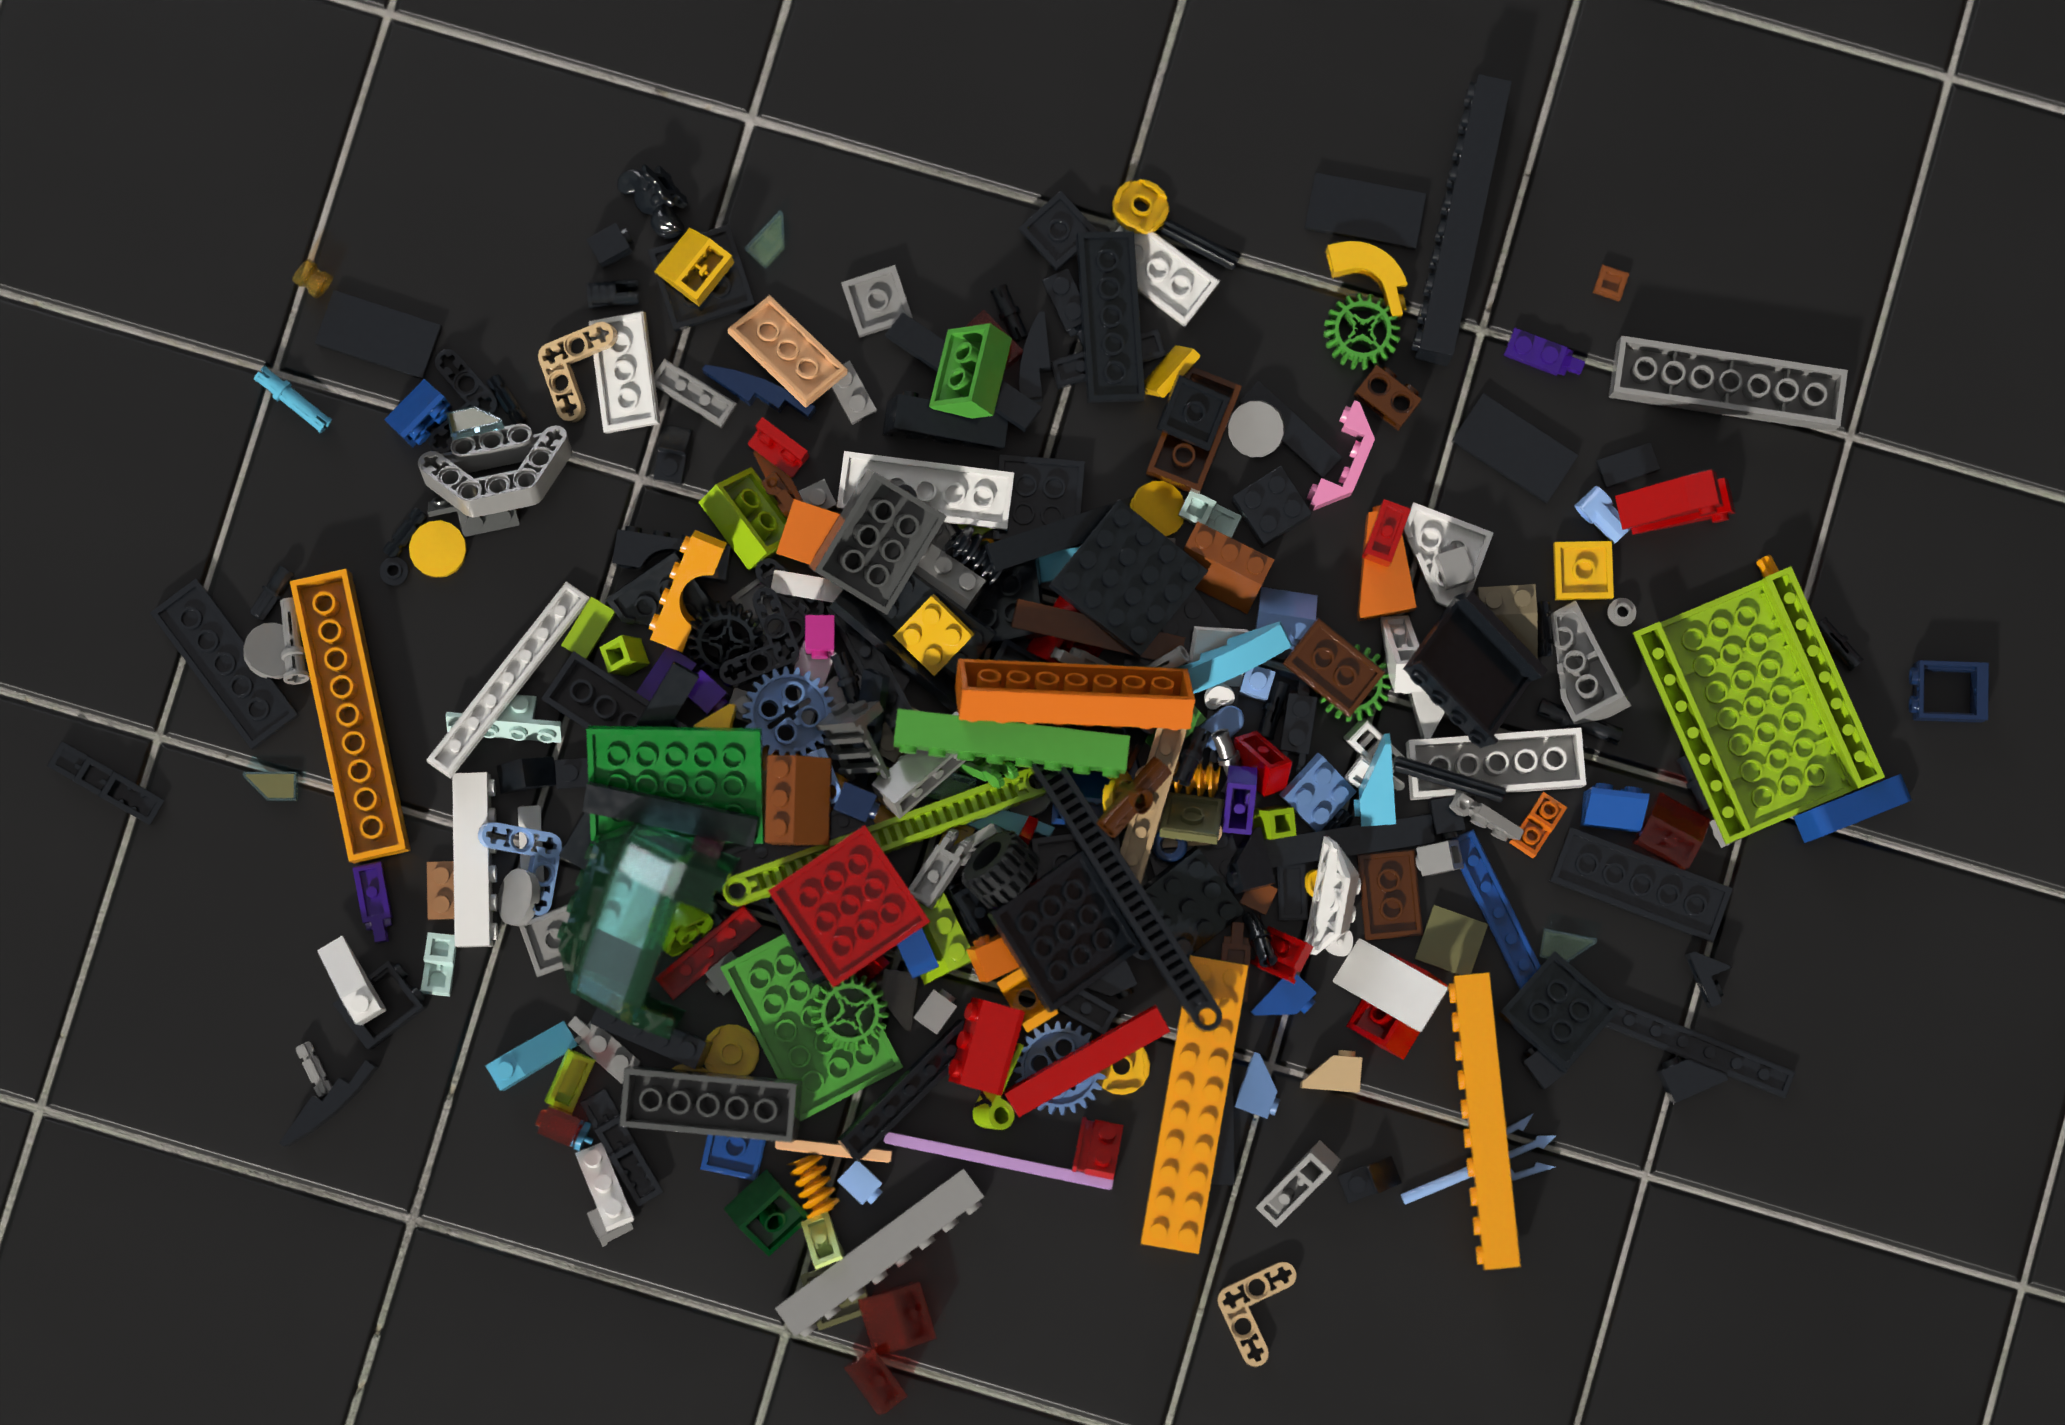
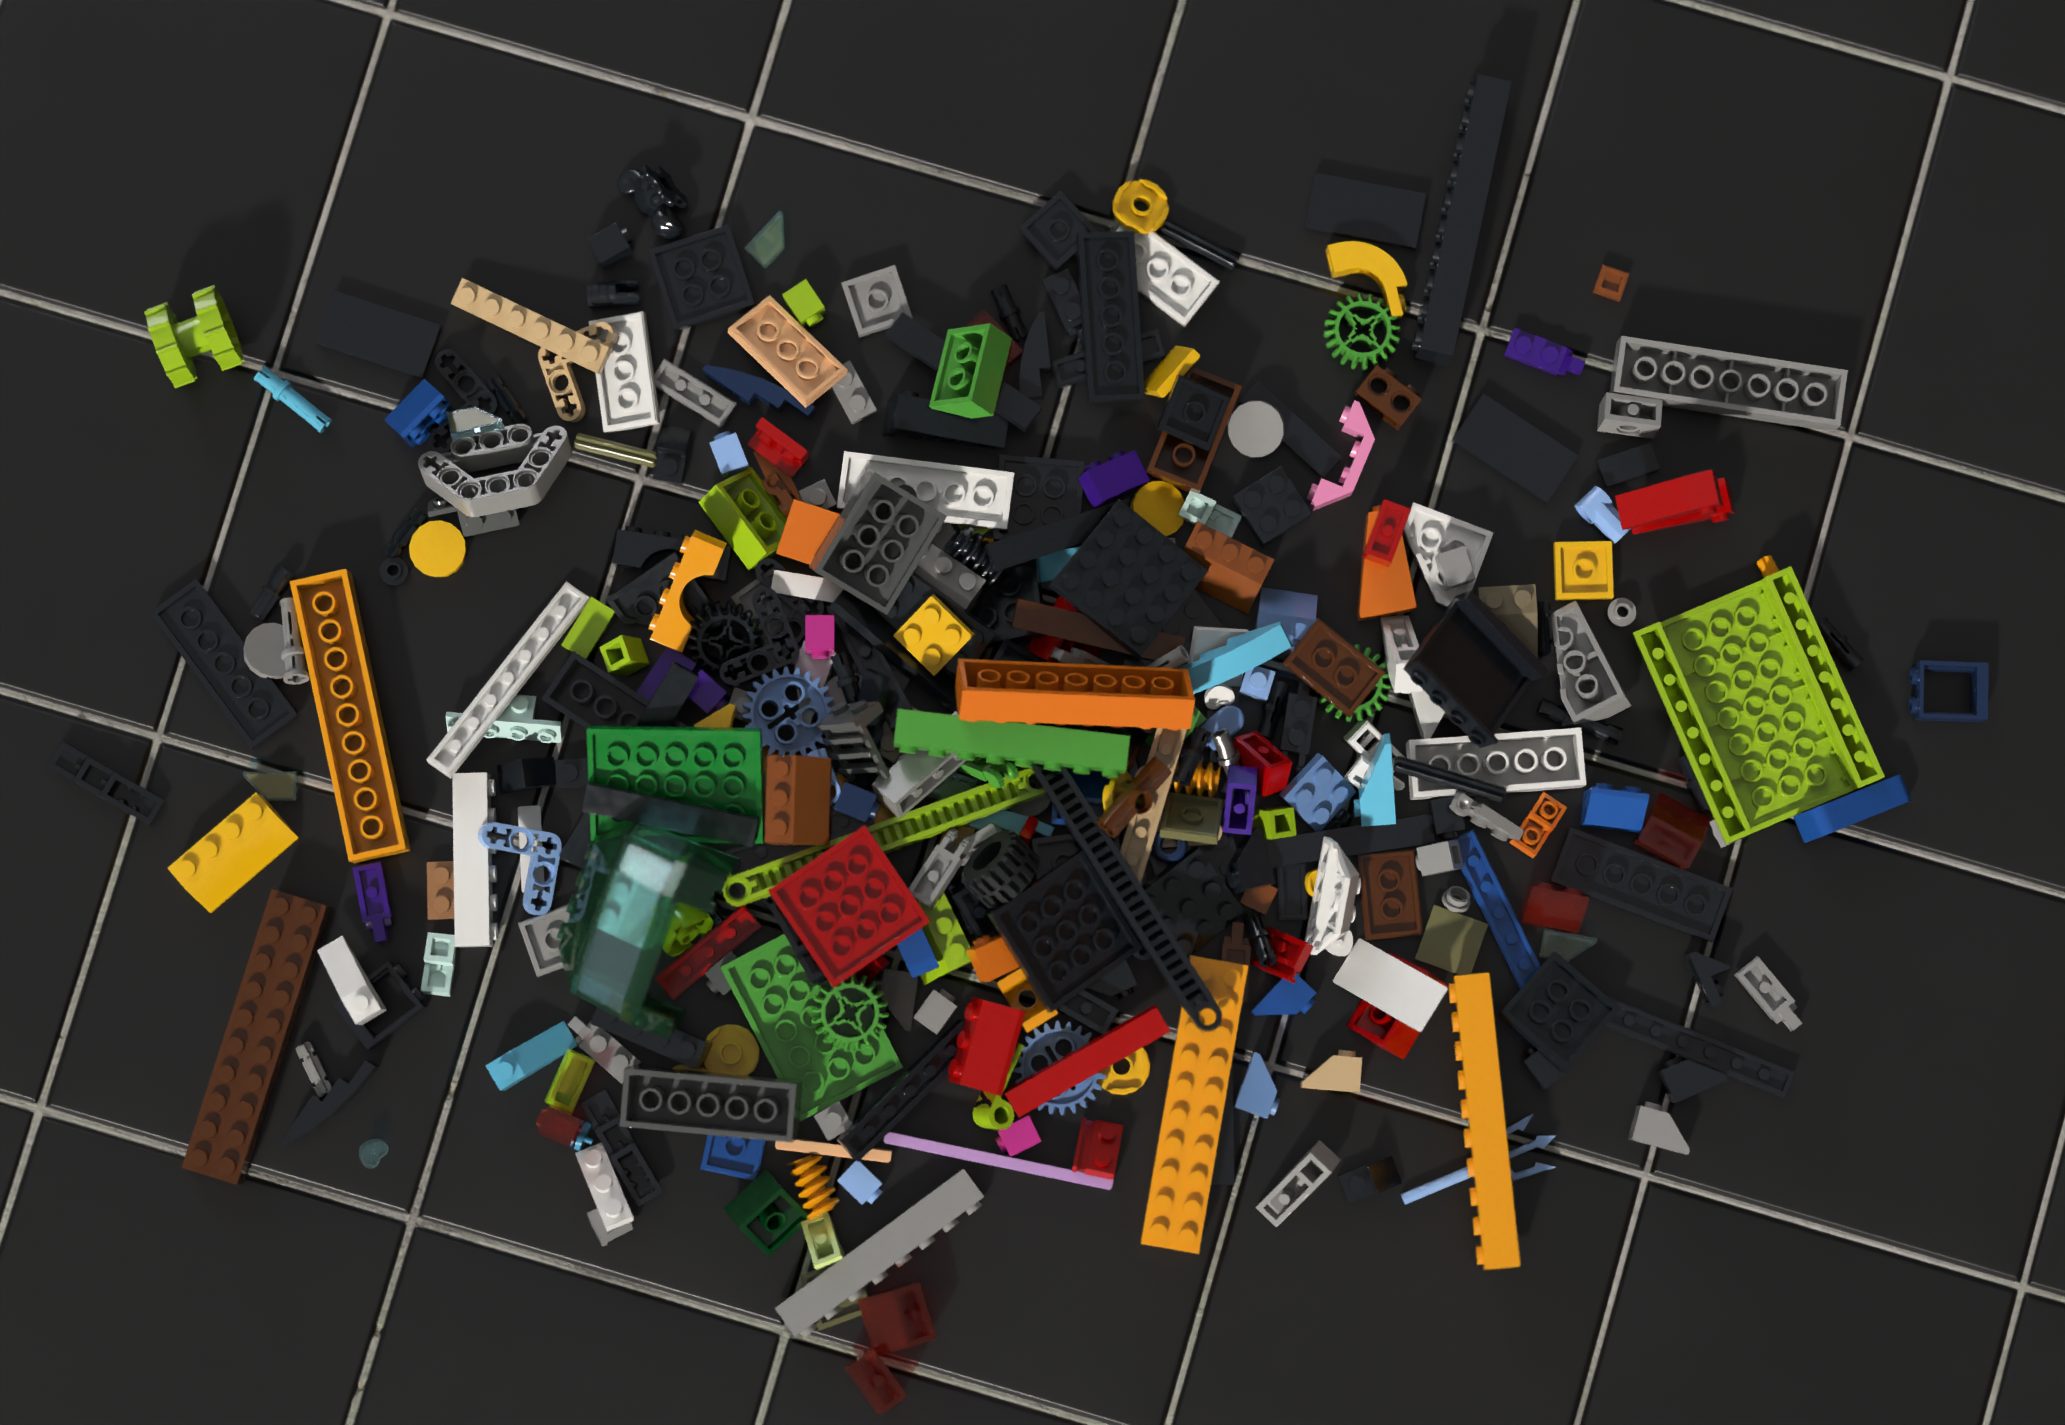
(181, 341): none -> lime piece
(233, 852): none -> yellow slope
(257, 1037): none -> reddish brown brick
(312, 278): clear yellow wheel -> none
(372, 1151): none -> clear light blue piece
(518, 896): light grey tile -> none
(531, 326): none -> tan plate
(615, 450): none -> olive axle
(695, 266): yellow slope -> none
(708, 846): tile -> none
(729, 454): none -> light blue brick
(804, 304): none -> lime brick
(833, 1120): none -> light grey brick
(1018, 1137): none -> dark pink brick
(1113, 478): none -> dark purple brick
(1242, 1310): tan beam -> none
(1456, 899): none -> light grey plate
(1552, 908): none -> clear red slope
(1629, 415): none -> light grey brick
(1657, 1129): none -> light grey slope
(1768, 993): none -> light grey hinge

